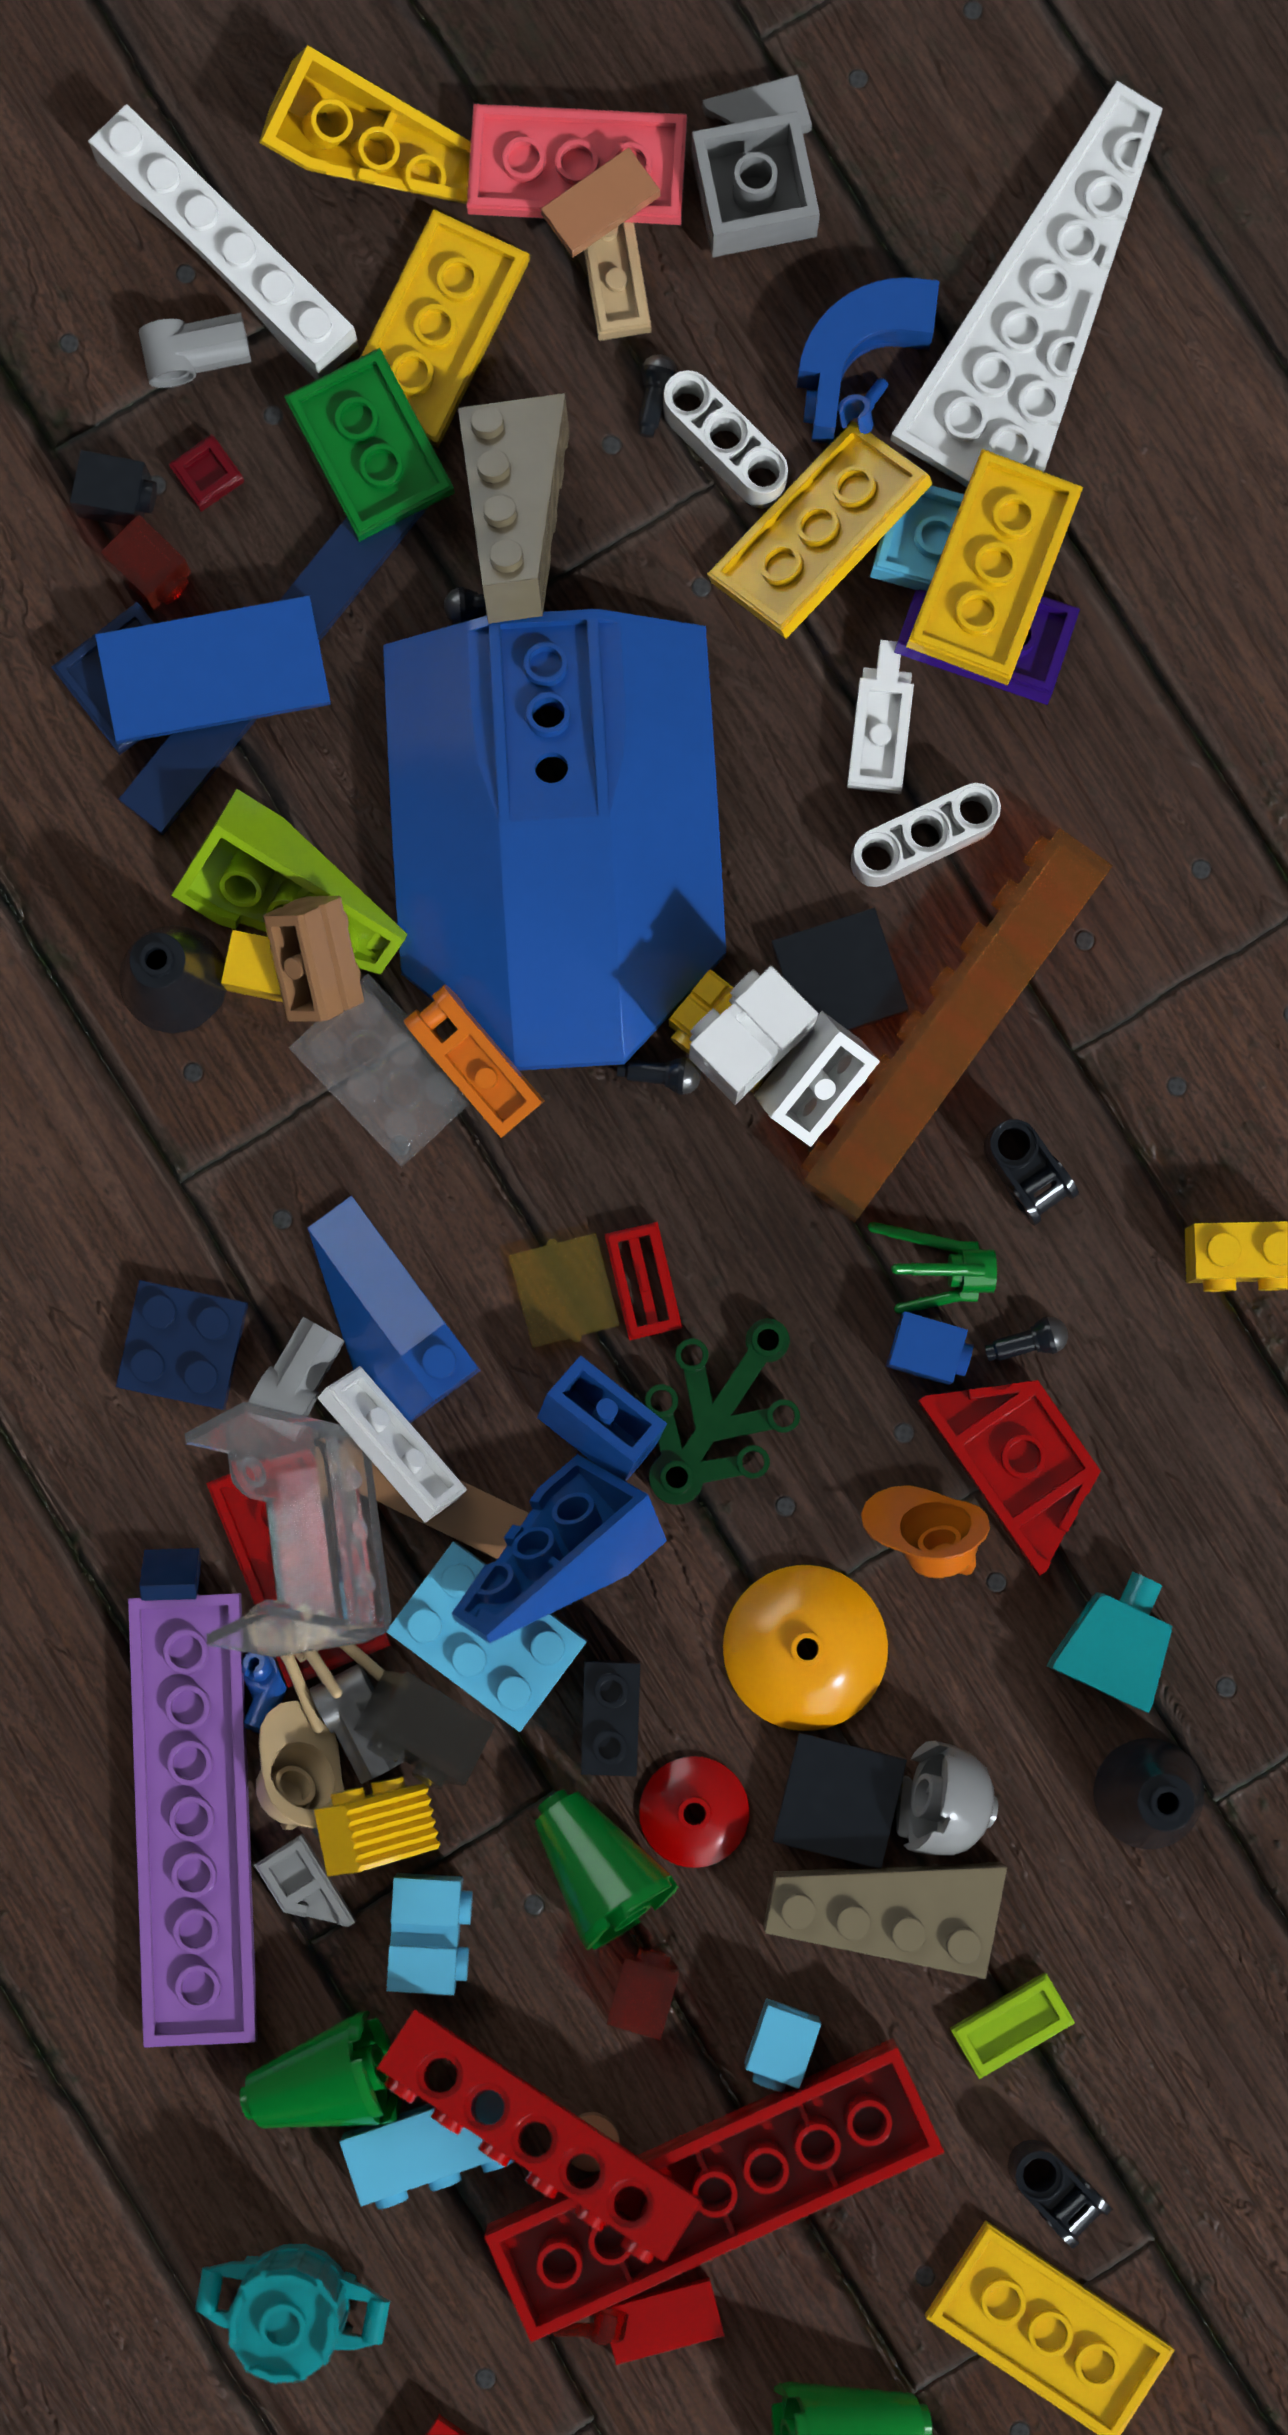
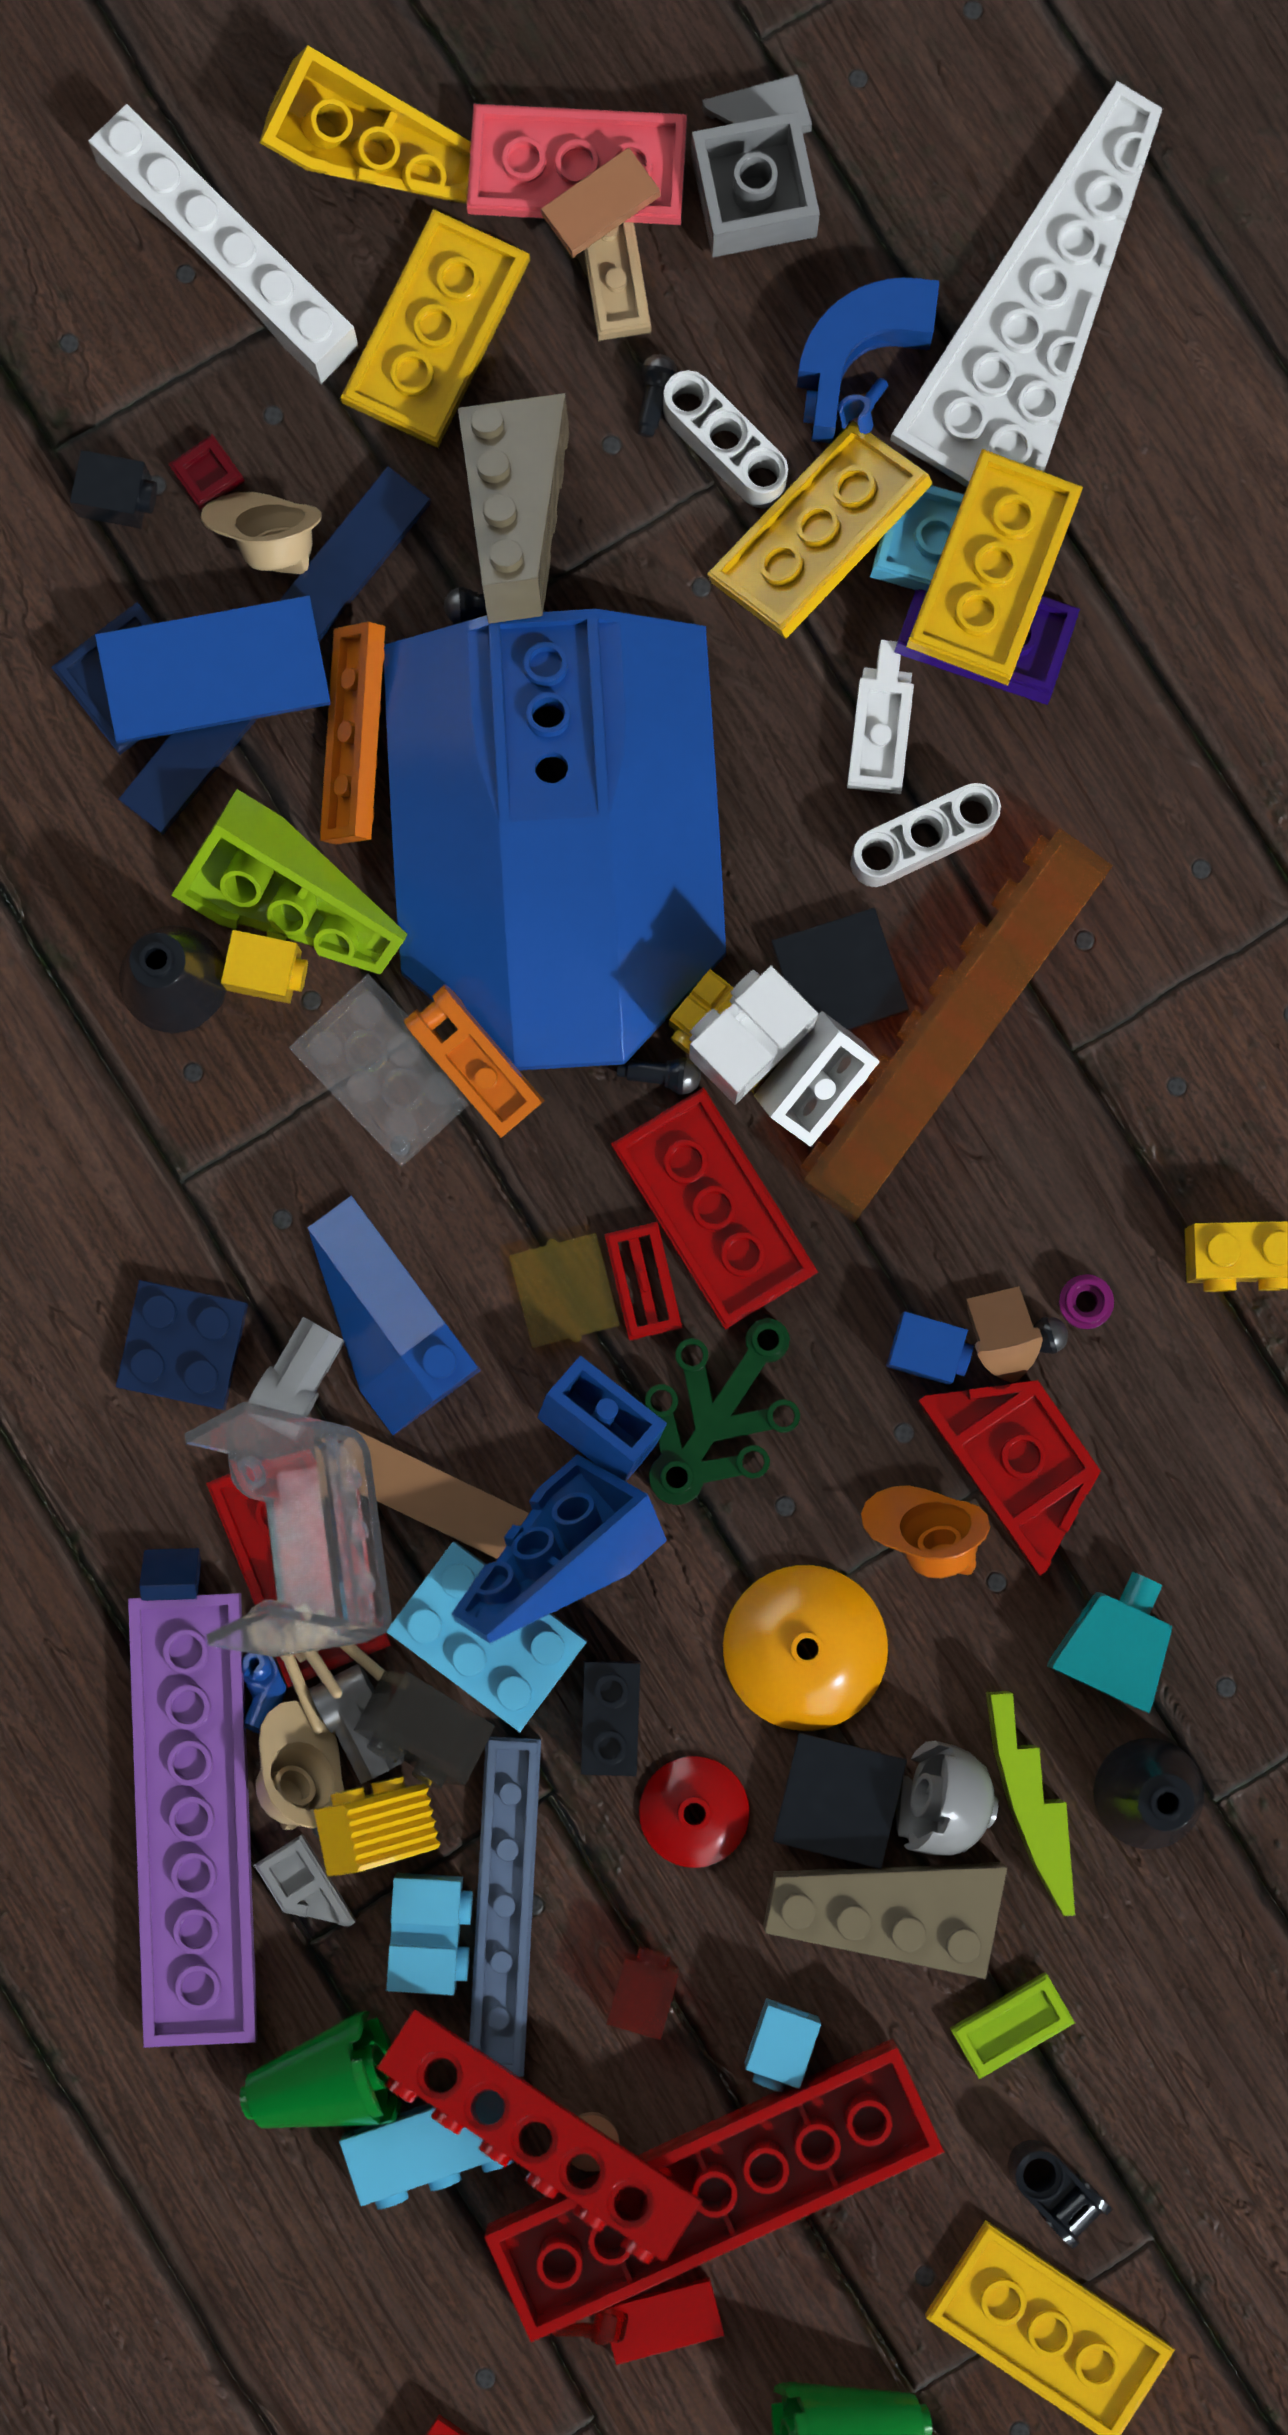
(147, 563): clear red brick -> none
(180, 350): light grey piece -> none
(266, 529): none -> tan piece
(290, 2311): teal container -> none
(314, 958): medium nougat brick -> none
(352, 733): none -> orange plate
(369, 444): green tile -> none
(392, 1443): white tile -> none
(505, 1899): none -> sand blue tile
(599, 1869): green cone -> none
(714, 1208): none -> red tile
(970, 1270): green plant -> none
(1004, 1333): none -> medium nougat tile
(1030, 1172): black piece -> none
(1039, 1821): none -> lime slope
(1103, 1301): none -> magenta plate

